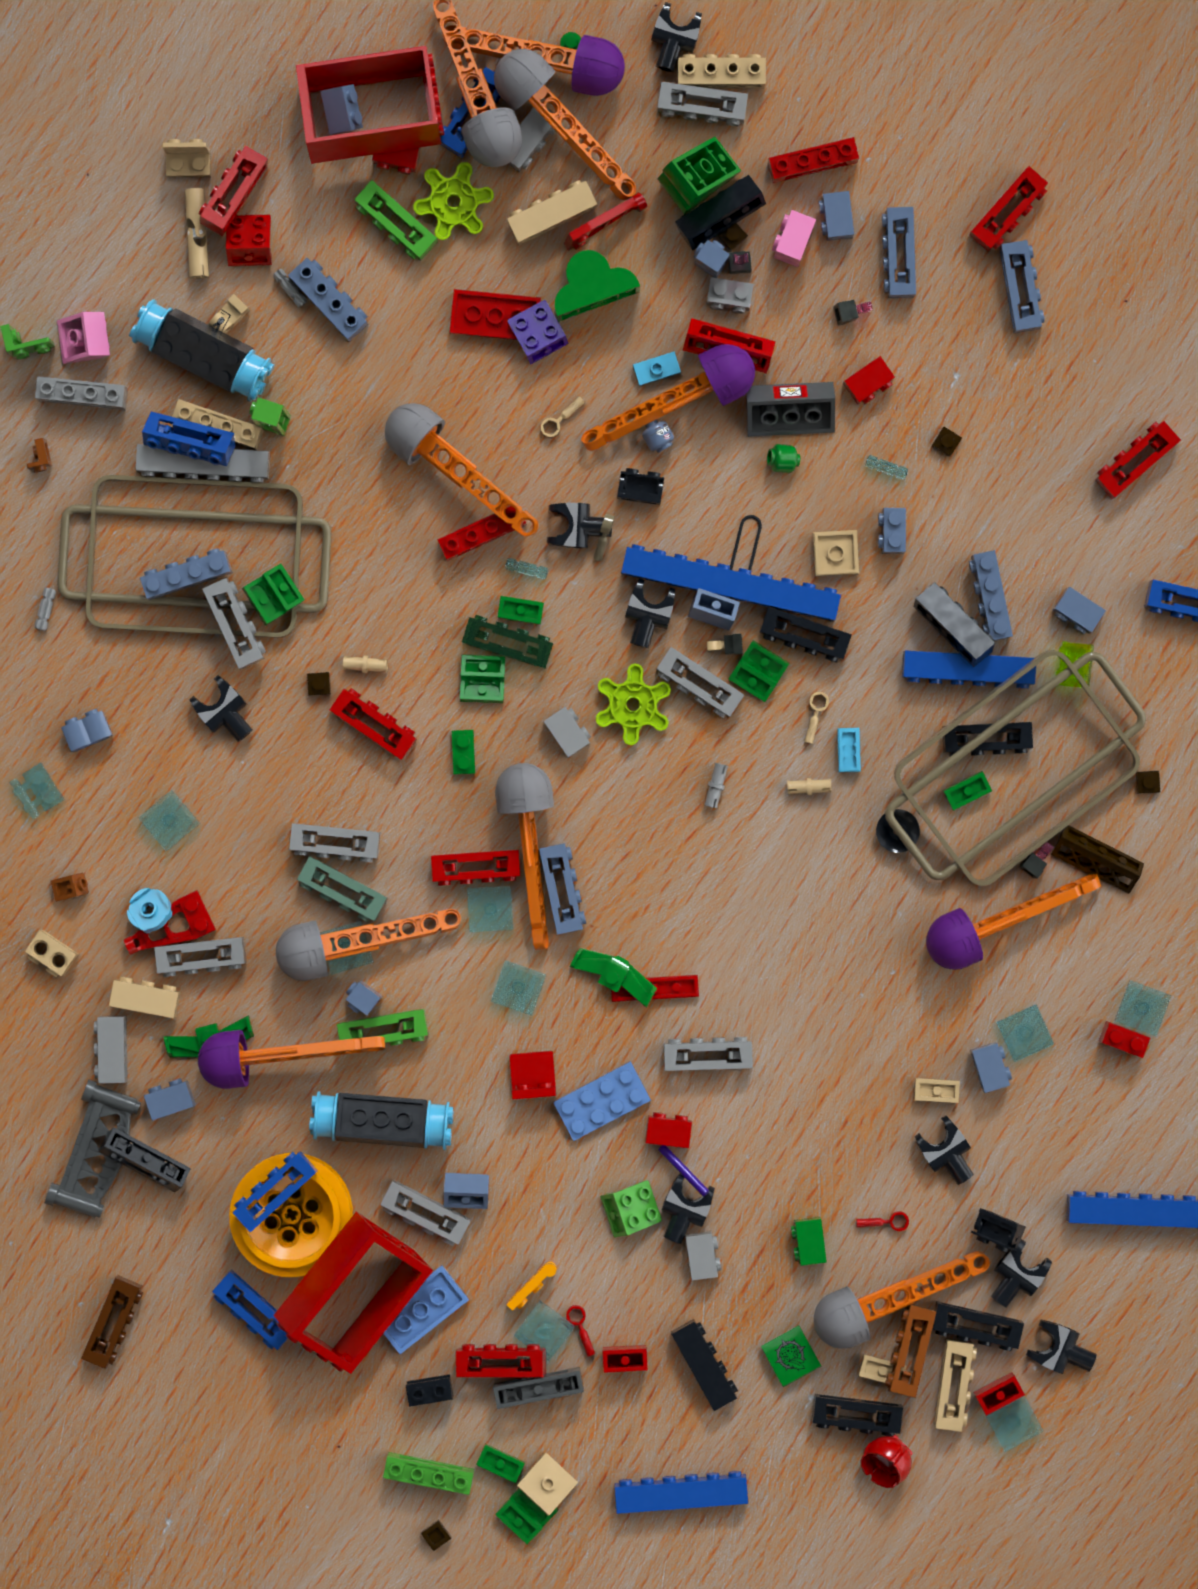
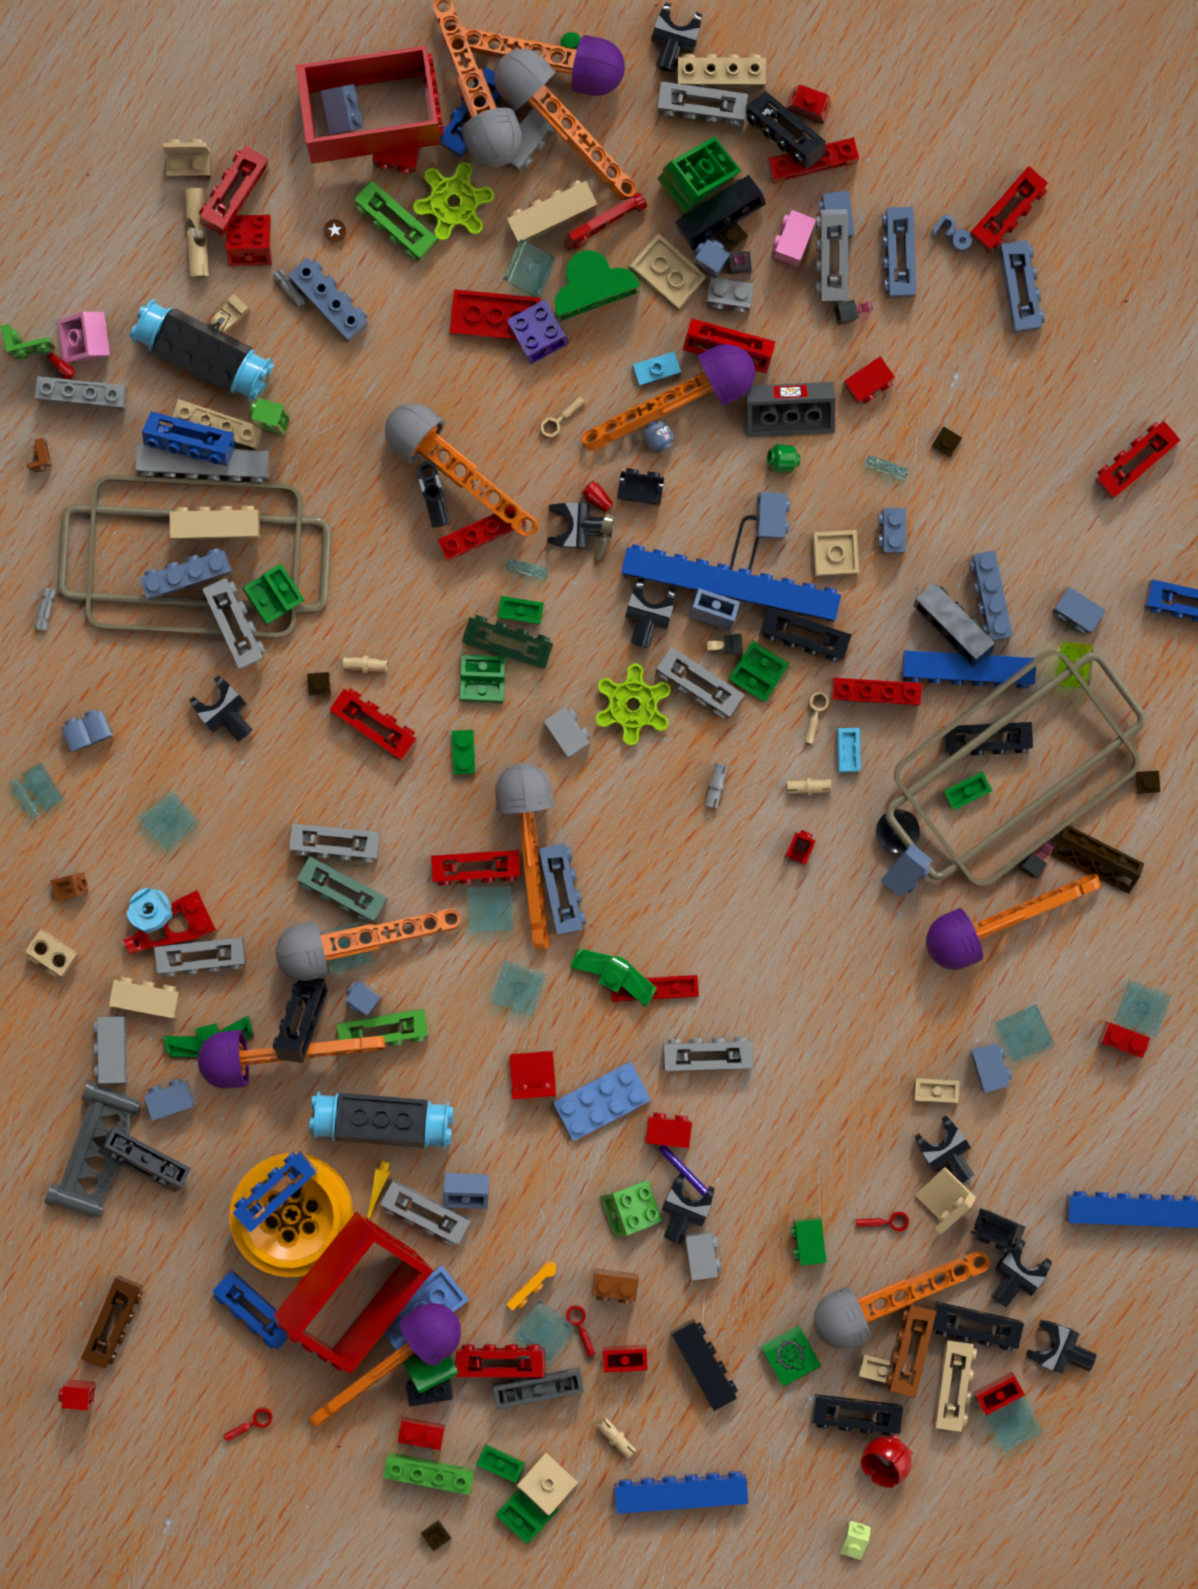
(66, 370): none -> red arm
(77, 1395): none -> red brick
(214, 524): none -> tan brick
(246, 1426): none -> red piece
(288, 1044): none -> black brick
(335, 230): none -> reddish brown tile
(380, 1177): none -> yellow piece
(421, 1433): none -> red brick
(426, 1376): none -> green slope
(430, 1332): none -> dark purple piece
(435, 504): none -> black connector
(529, 268): none -> clear light blue plate
(597, 496): none -> red cone
(615, 1285): none -> dark orange brick
(616, 1437): none -> tan pin
(668, 271): none -> tan tile
(772, 515): none -> sand blue brick
(783, 132): none -> black brick
(796, 855): none -> red window
(809, 103): none -> red torso
(832, 291): none -> light grey brick
(855, 1540): none -> yellowish green bracket
(876, 691): none -> red brick
(906, 870): none -> sand blue brick
(946, 1198): none -> tan bracket
(960, 238): none -> sand blue leg

